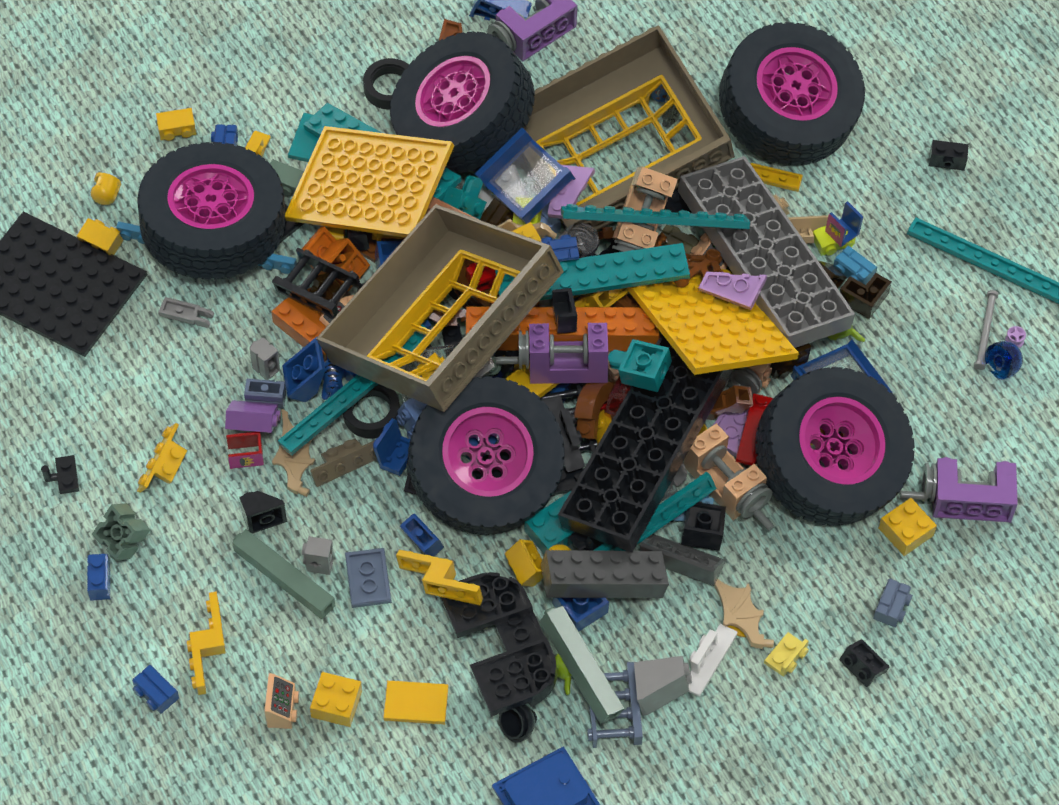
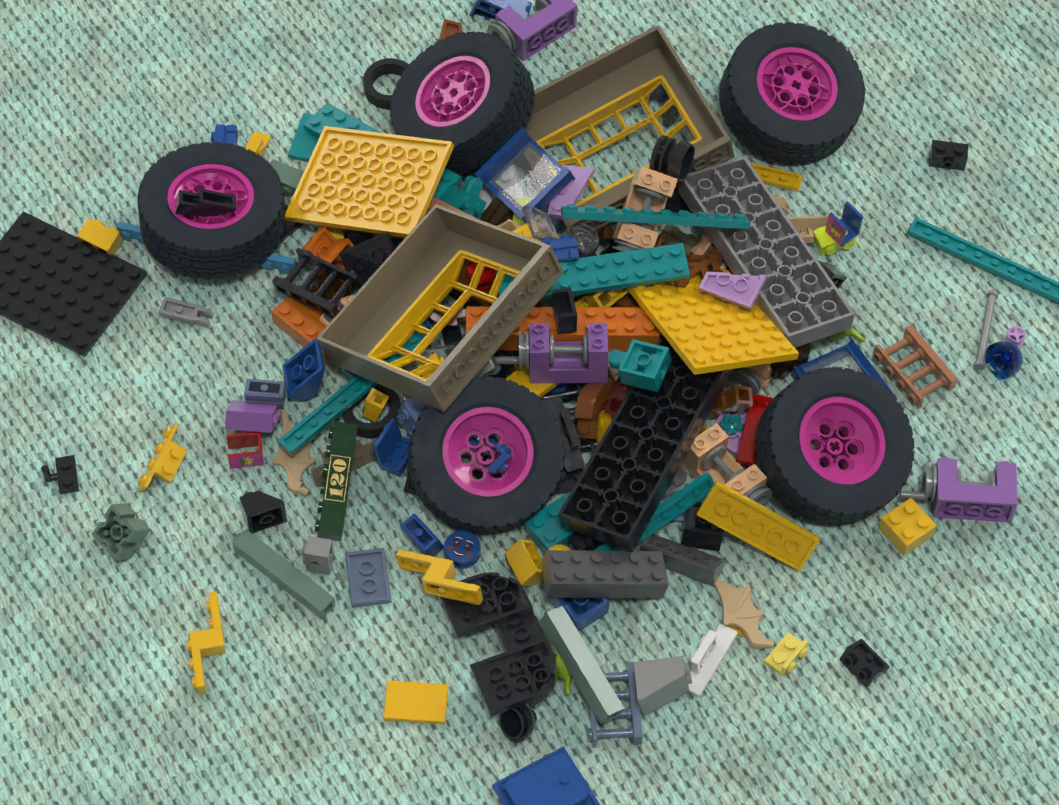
(98, 577): blue brick -> none
(106, 188): yellow helmet -> none
(155, 689): blue brick -> none
(176, 123): yellow brick -> none
(204, 203): none -> black slope
(264, 358): light grey brick -> none
(280, 702): slope -> none
(332, 379): blue animal -> none
(336, 699): yellow brick -> none
(337, 481): none -> dark green brick
(367, 256): none -> black tile
(374, 404): none -> yellow brick
(462, 548): none -> blue head
(500, 465): none -> blue bracket
(539, 223): none -> clear tile
(672, 157): none -> black wheel
(731, 424): none -> teal plant
(758, 525): none -> yellow plate
(855, 265): dark azure brick -> none
(868, 297): dark brown brick -> none
(892, 603): sand blue brick -> none
(922, 351): none -> nougat fence

